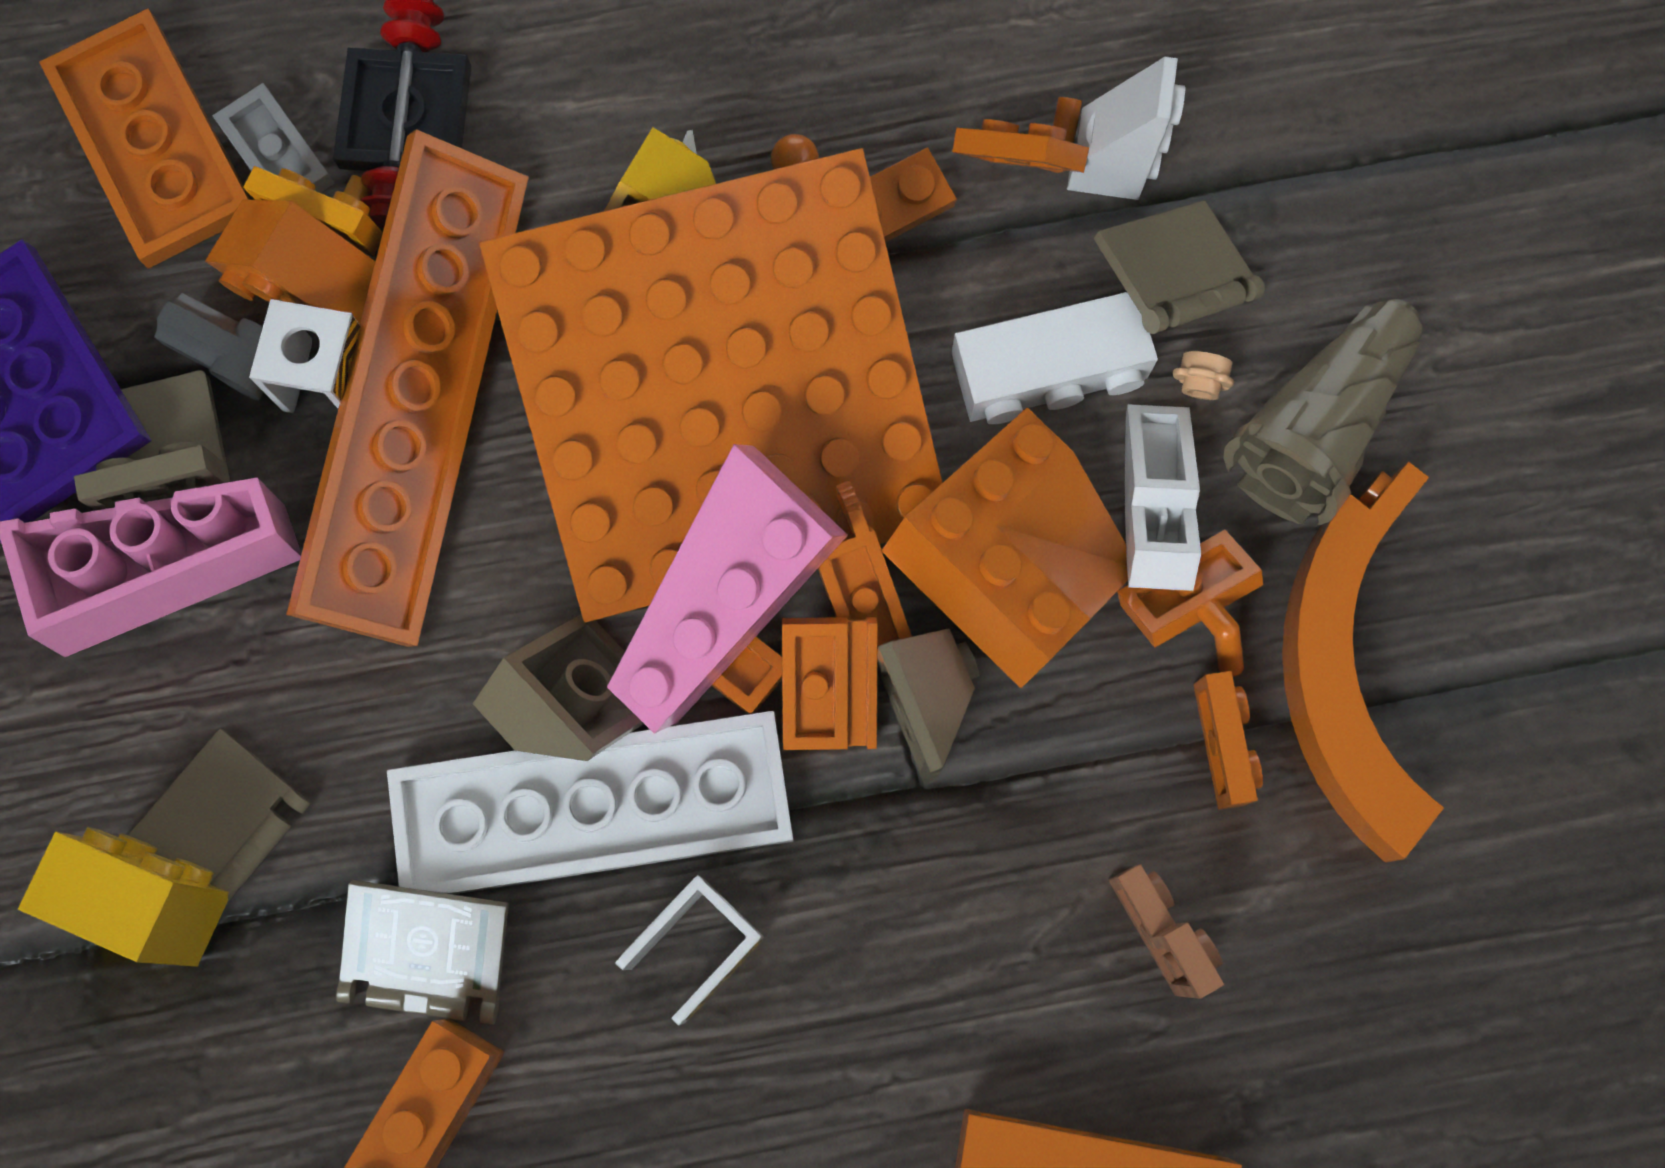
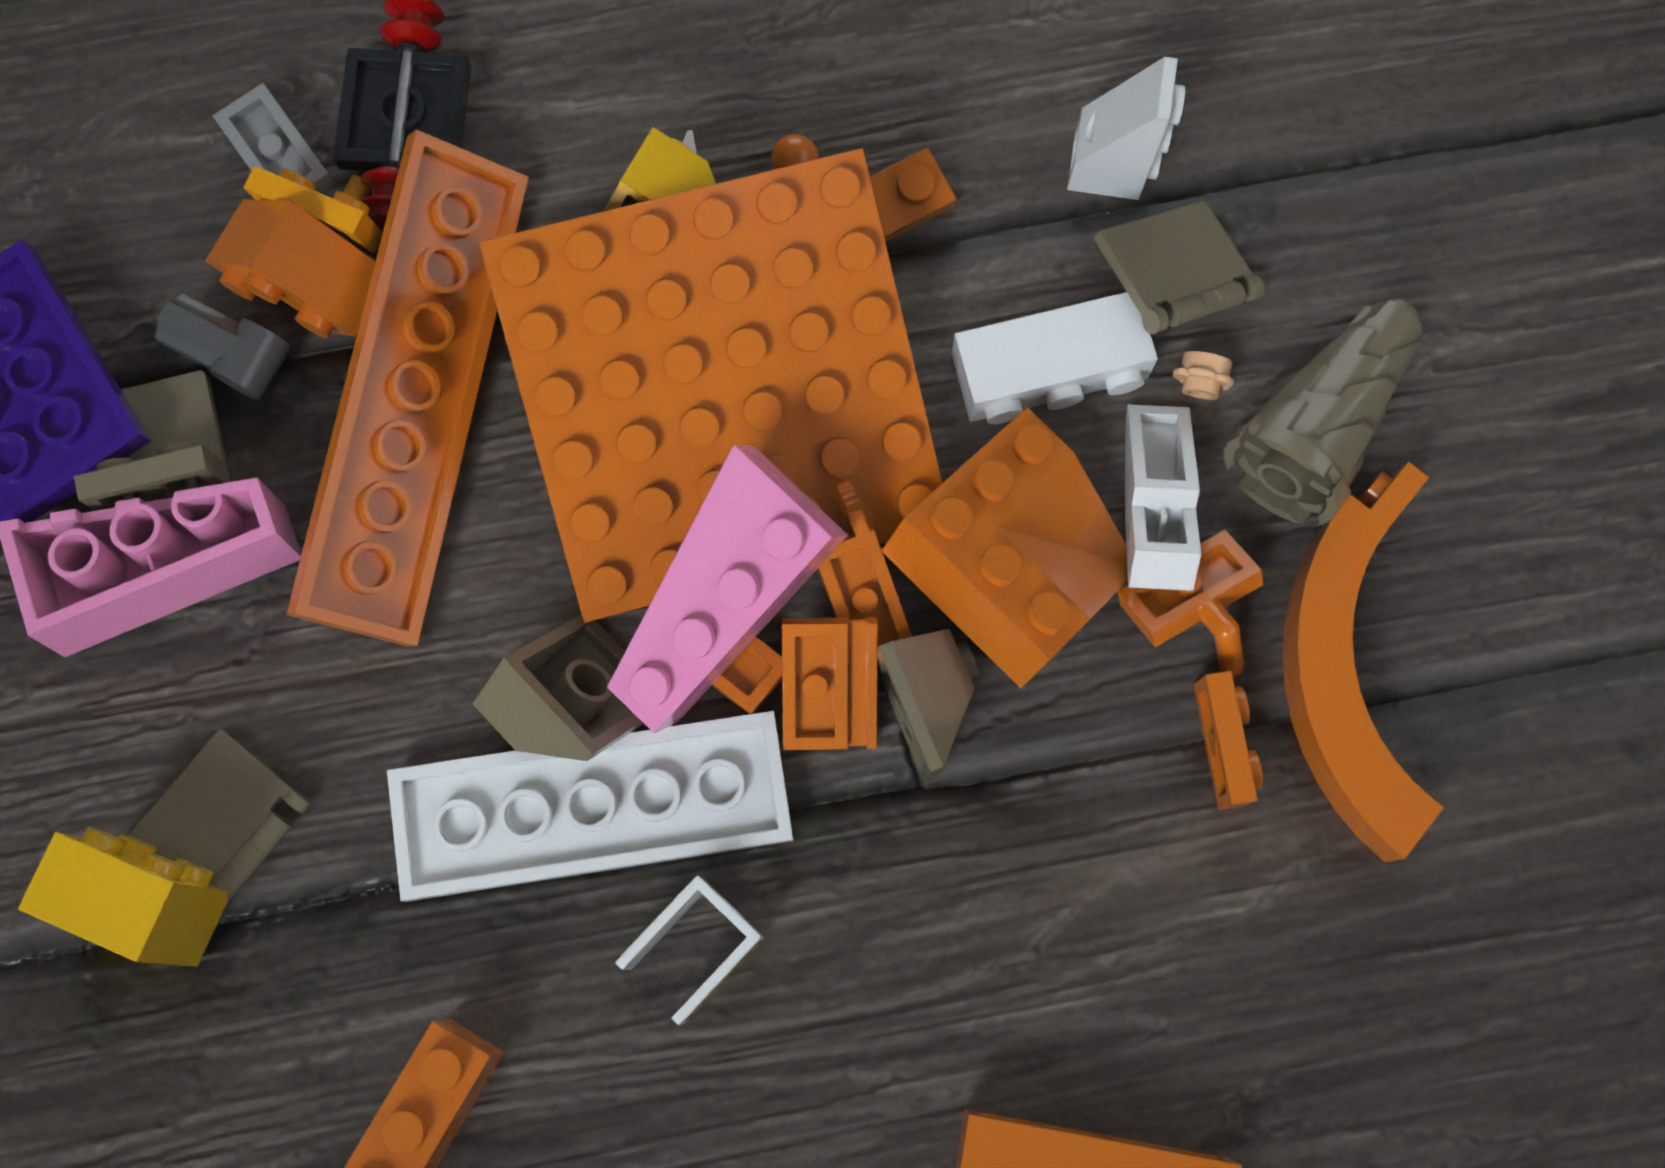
(146, 137): orange plate -> none
(284, 349): white piece -> none
(422, 950): piece -> none
(1043, 146): orange plate -> none
(1183, 956): nougat plate -> none

